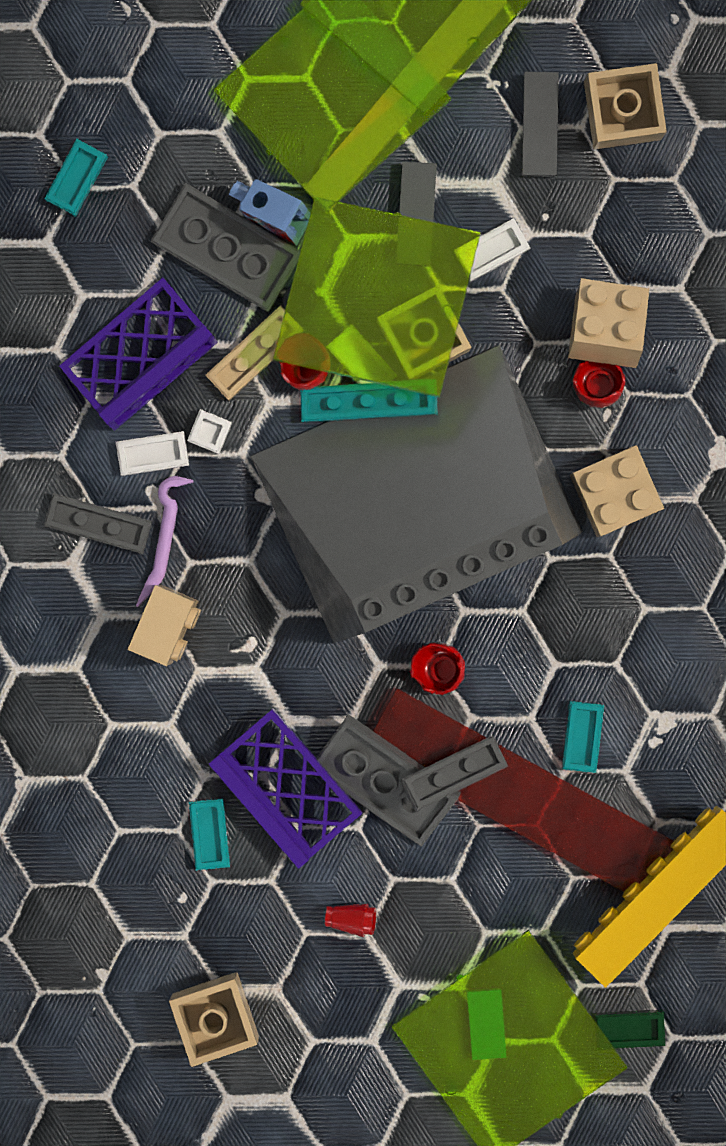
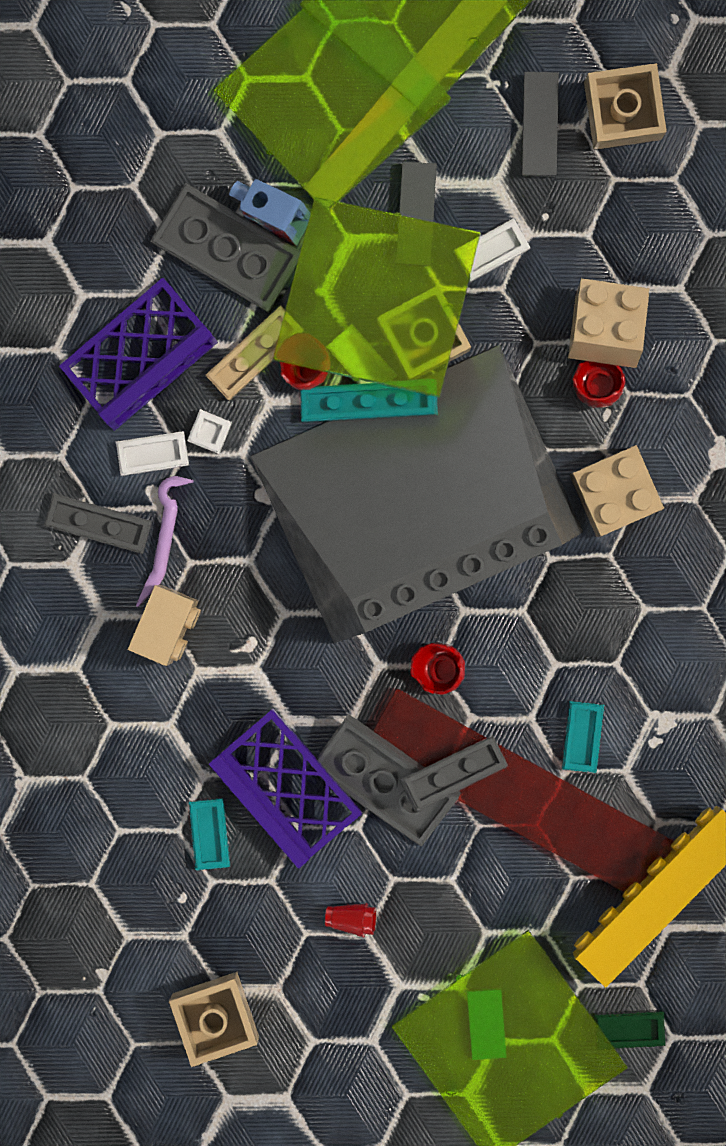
(76, 177): teal tile -> none

